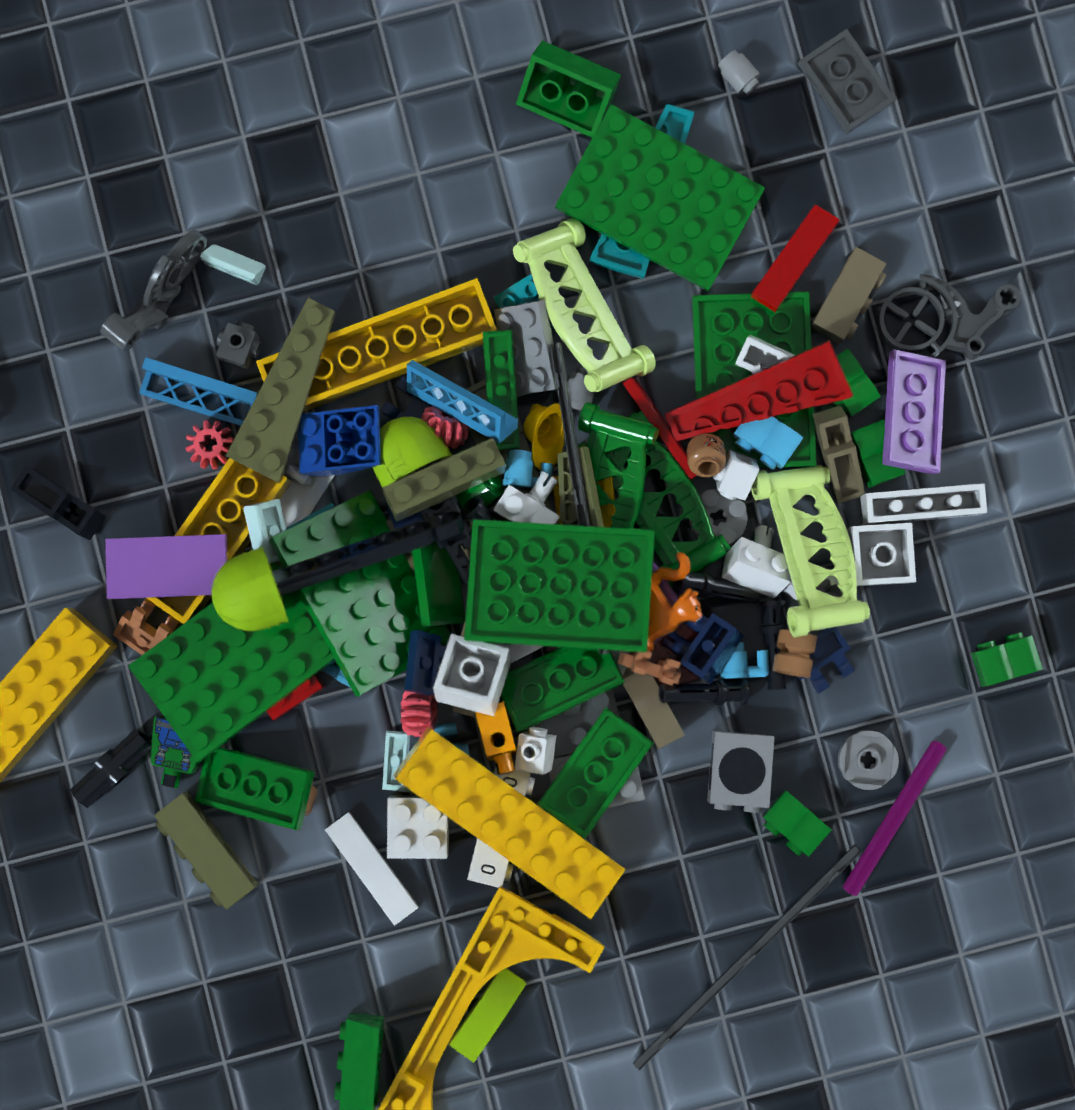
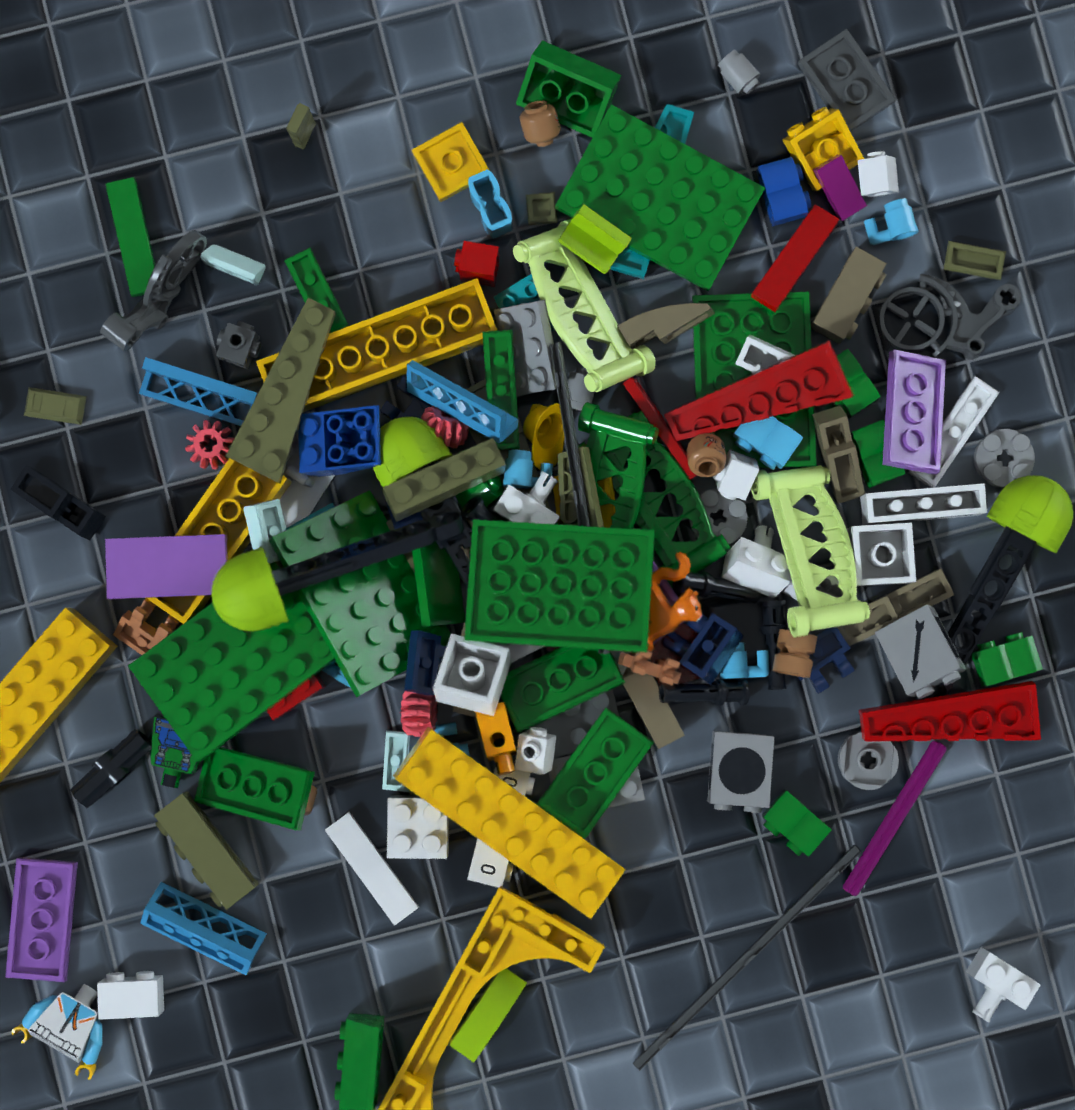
(41, 919): none -> medium lavender tile
(55, 406): none -> olive tile
(67, 1026): none -> torso
(130, 996): none -> white brick
(131, 233): none -> green tile
(201, 938): none -> dark azure fence
(301, 125): none -> olive tile
(314, 285): none -> green tile
(449, 161): none -> yellow plate
(477, 261): none -> red brick
(486, 198): none -> medium azure brick
(540, 123): none -> medium nougat head
(541, 208): none -> olive tile
(594, 239): none -> lime panel
(664, 322): none -> dark tan slope
(783, 191): none -> blue brick
(820, 141): none -> yellow plate
(839, 187): none -> magenta tile
(878, 175): none -> white brick
(899, 221): none -> medium azure piece
(899, 603): none -> dark tan slope
(921, 652): none -> light grey brick
(960, 425): none -> white tile
(974, 260): none -> olive tile
(981, 715): none -> red wing
(993, 445): none -> light grey plate
(1000, 982): none -> white brick
(1033, 513): none -> piece

